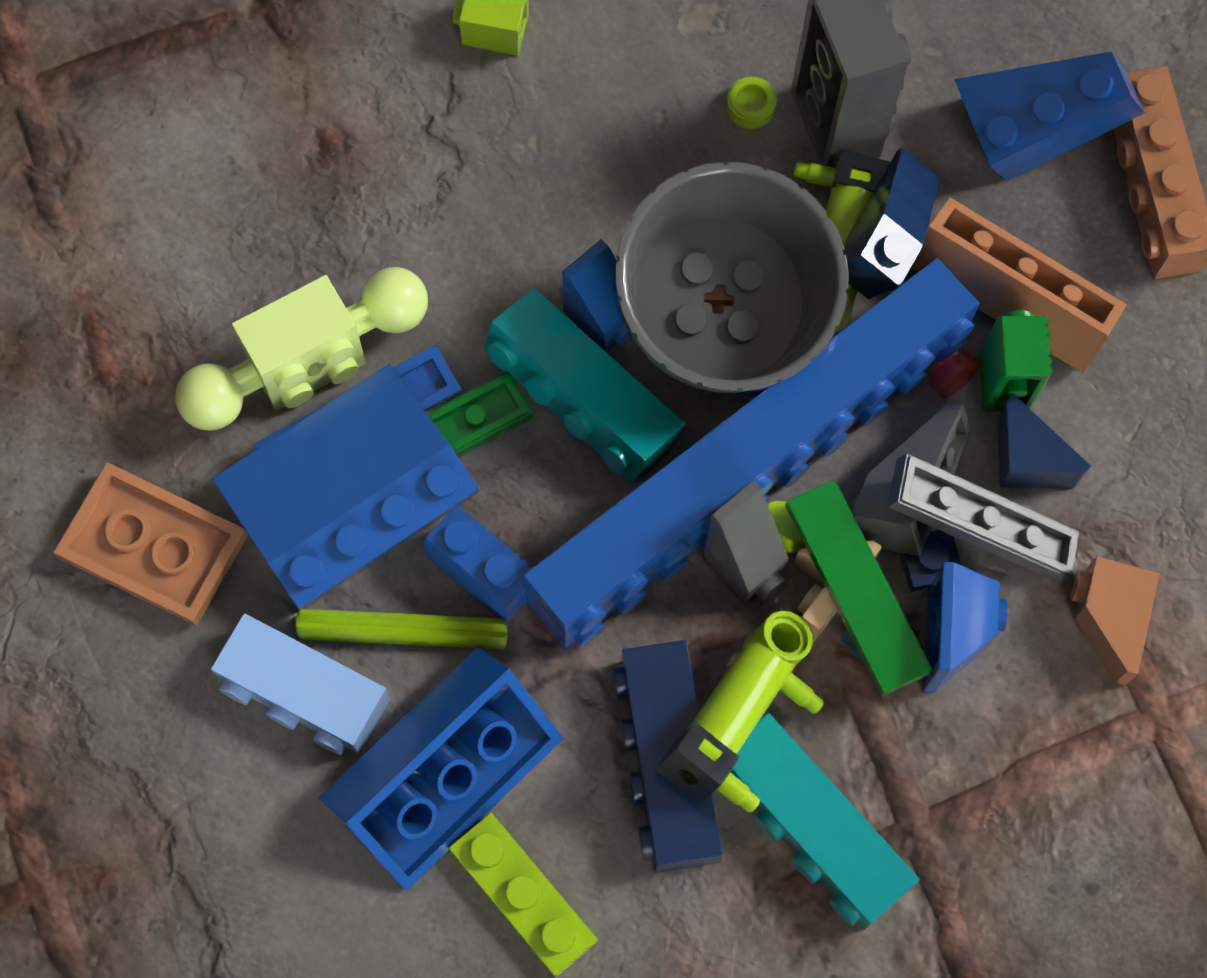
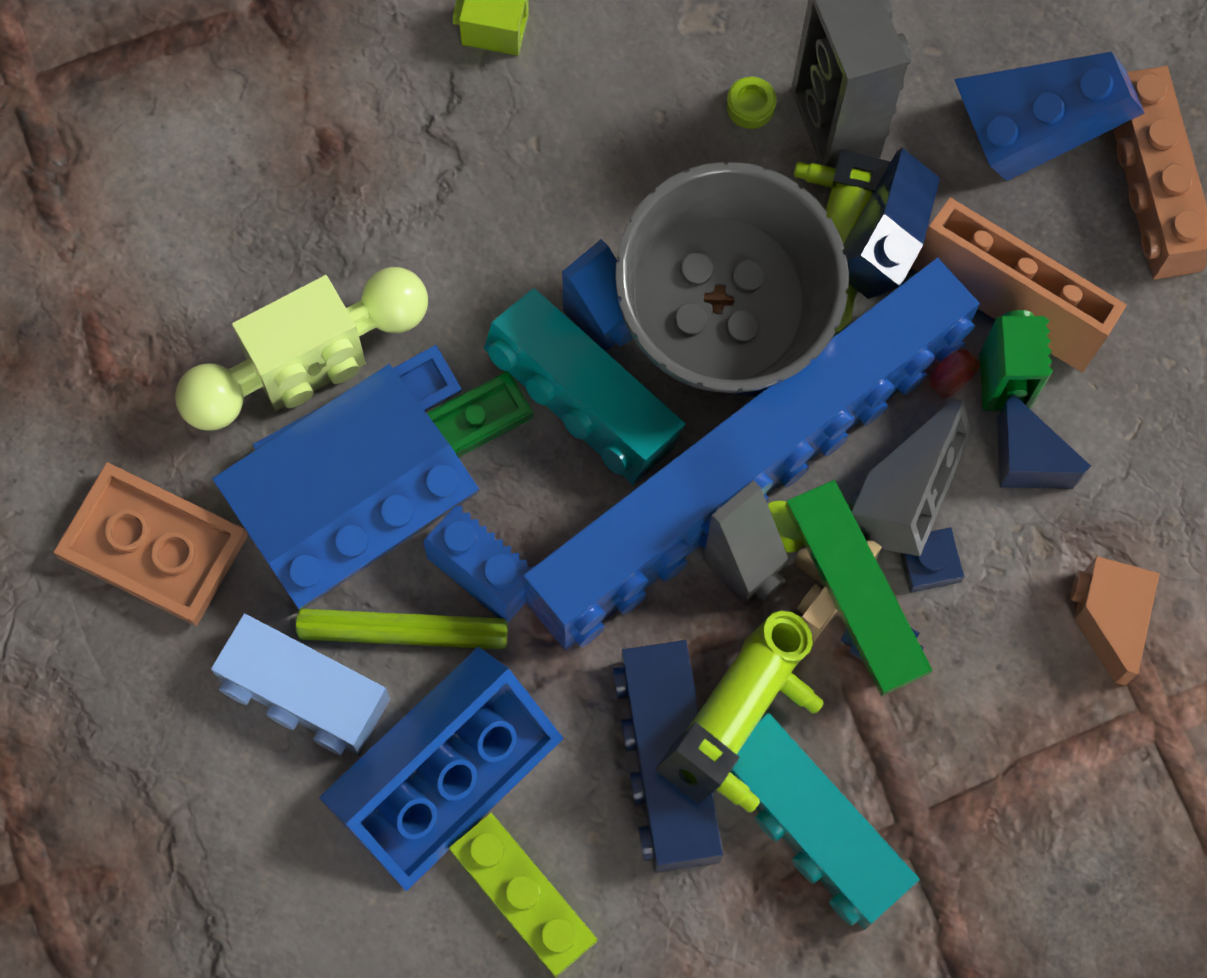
(960, 621): blue slope -> none
(983, 518): tile -> none

